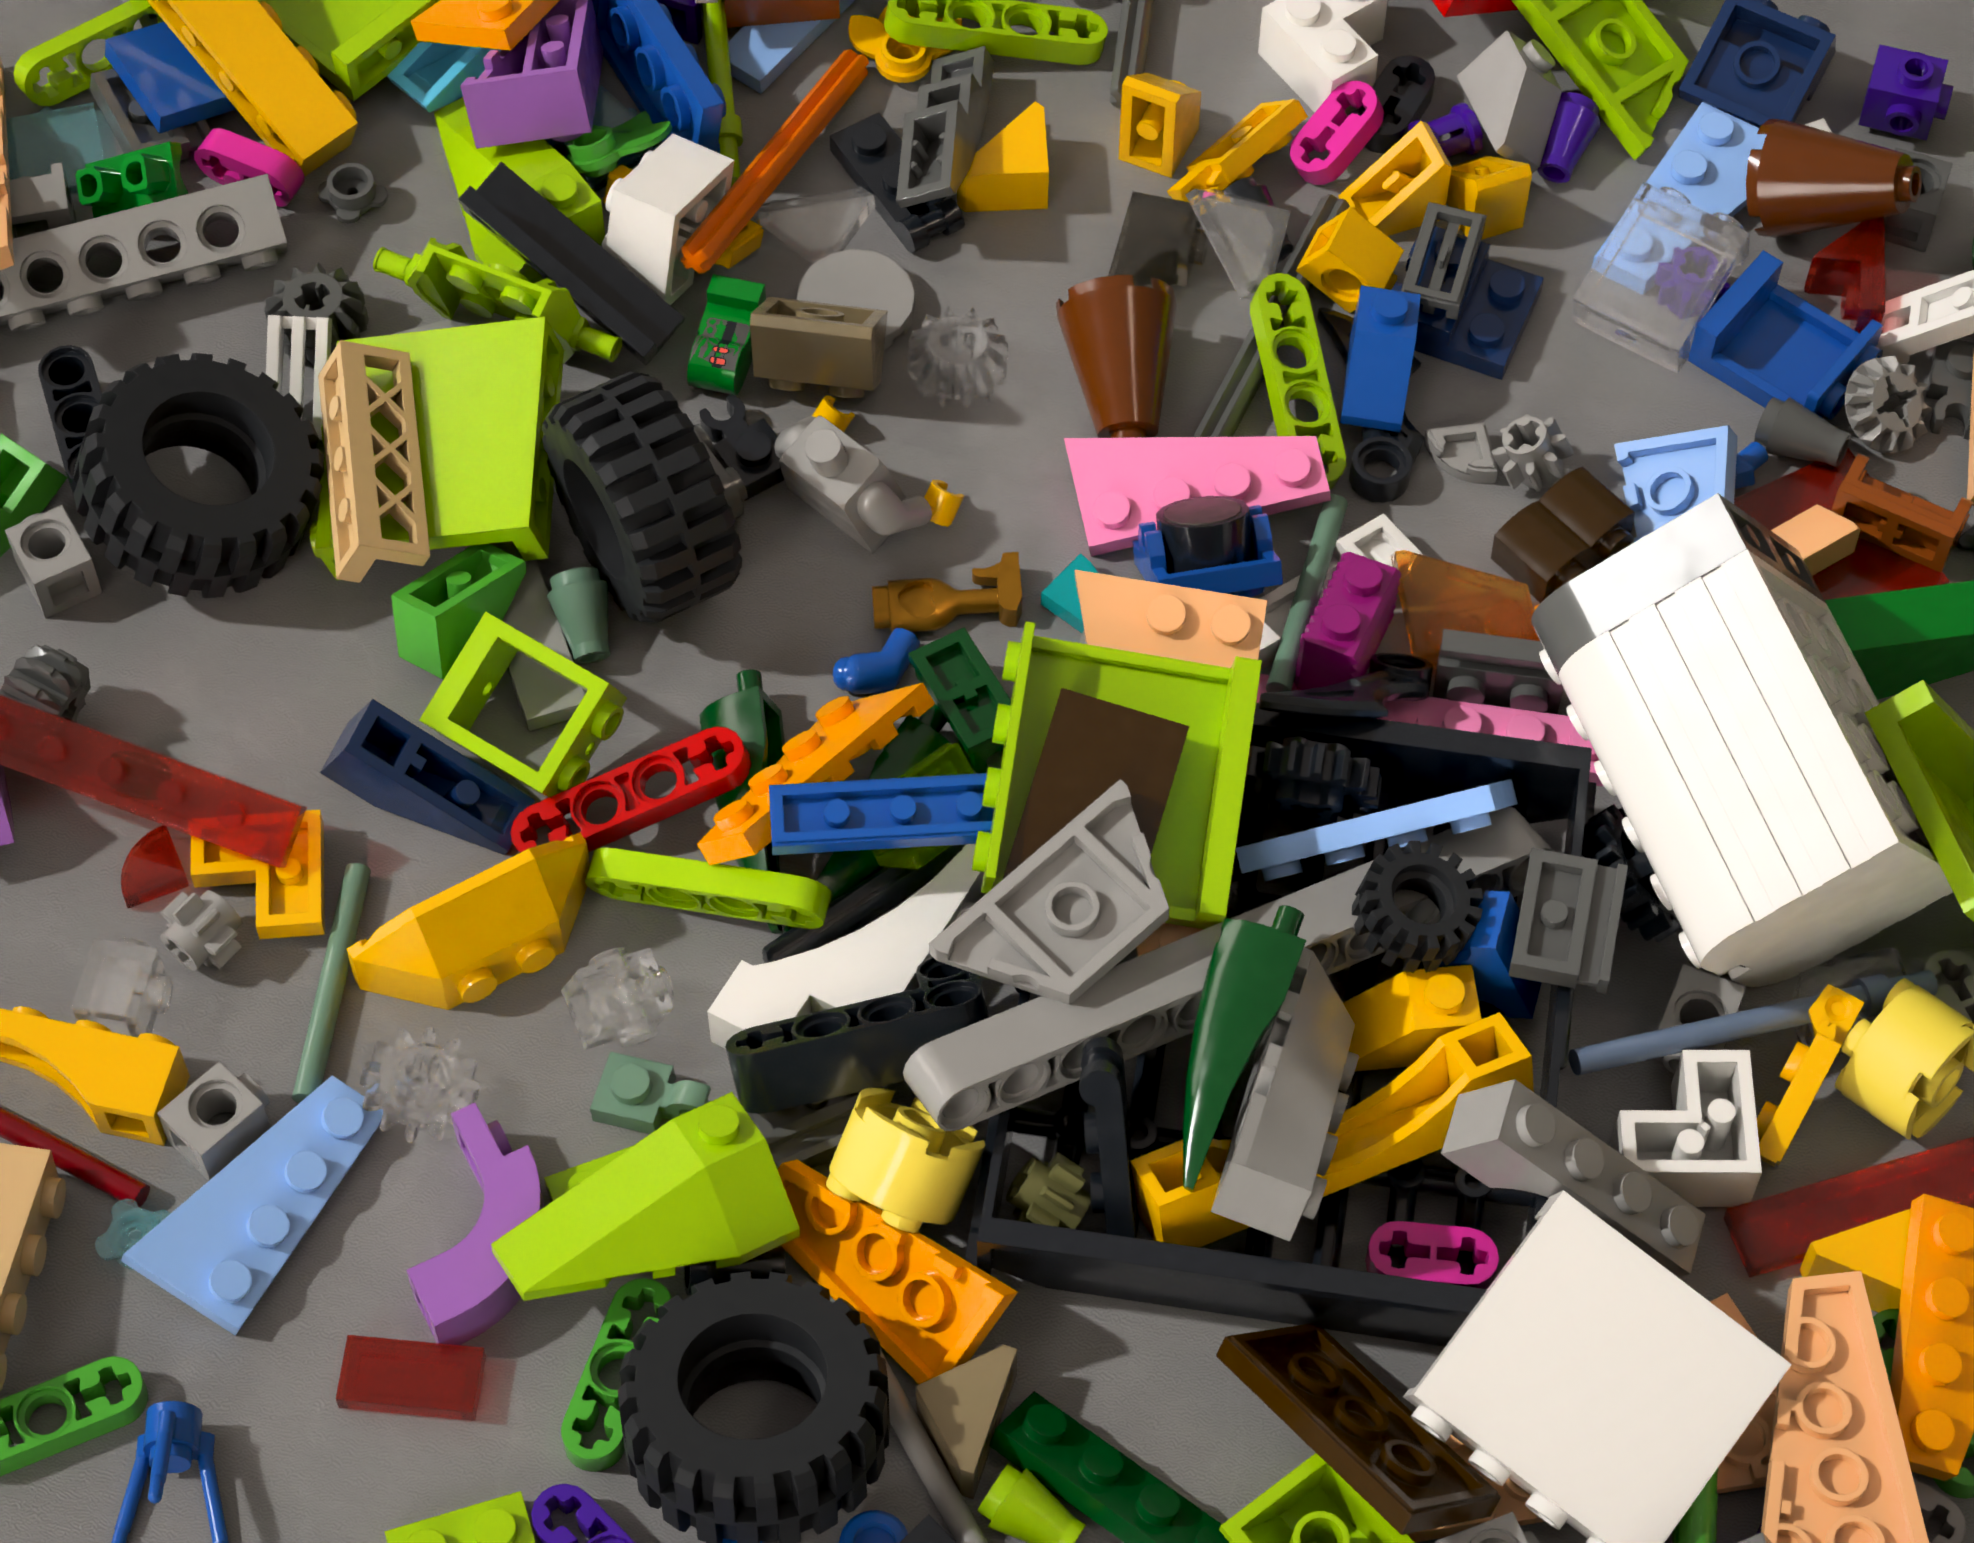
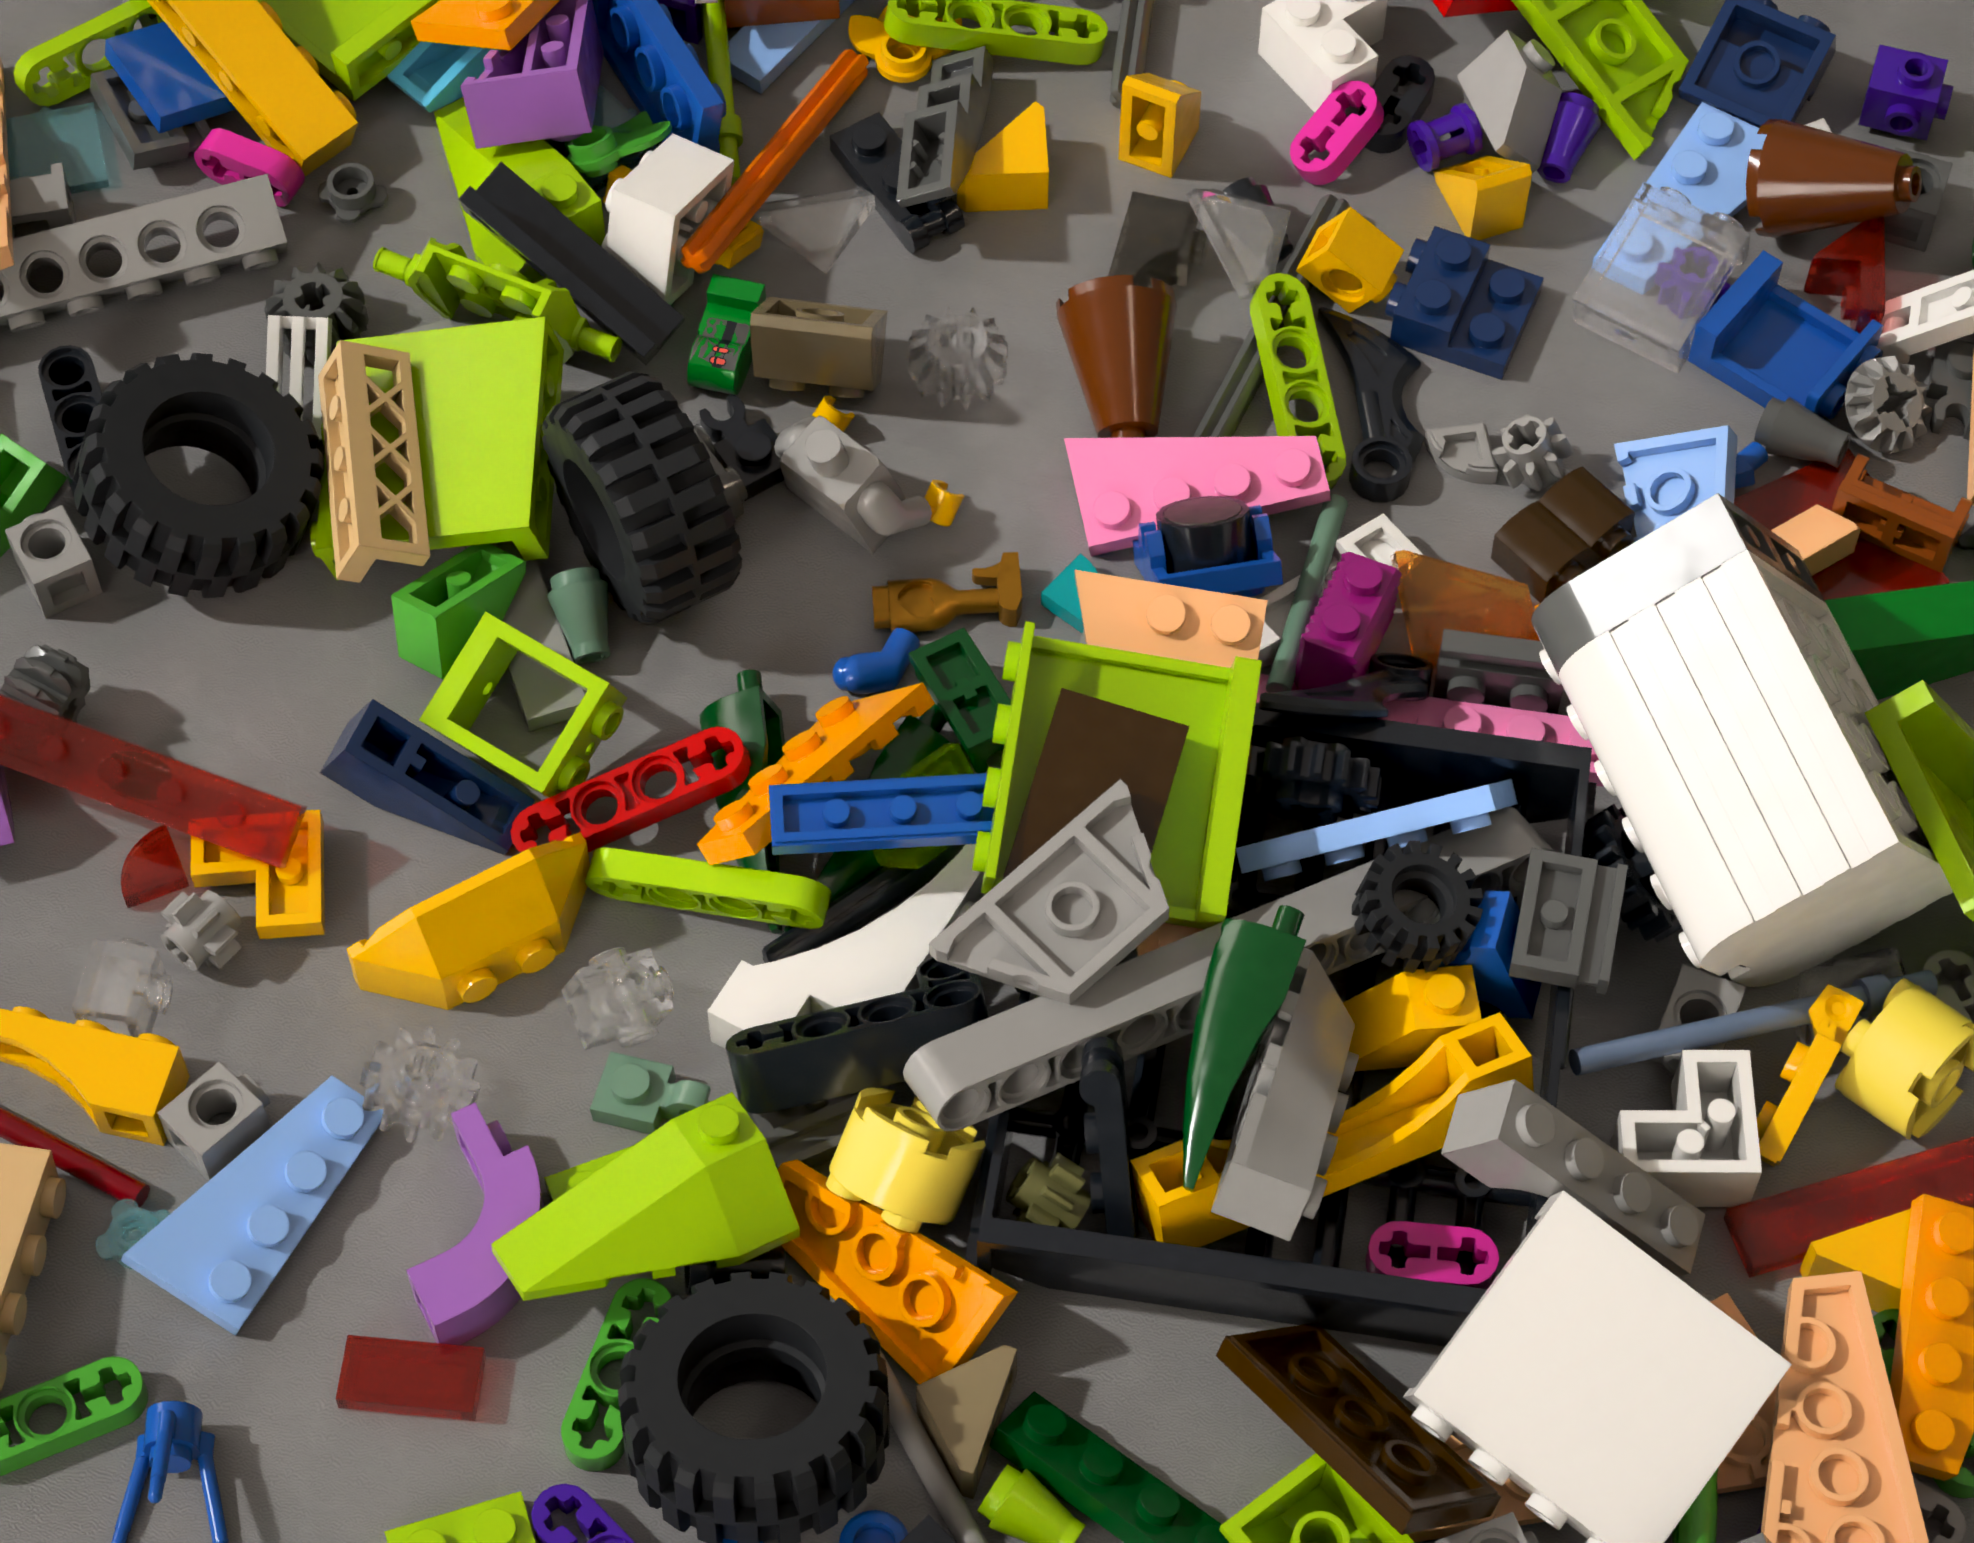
(131, 179): green hips -> none
(332, 981): sand green bar -> none
(862, 281): light grey tile -> none
(1232, 155): yellow hinge -> none
(1380, 358): blue slope -> none
(1402, 182): yellow slope -> none
(1433, 296): dark grey tile -> none

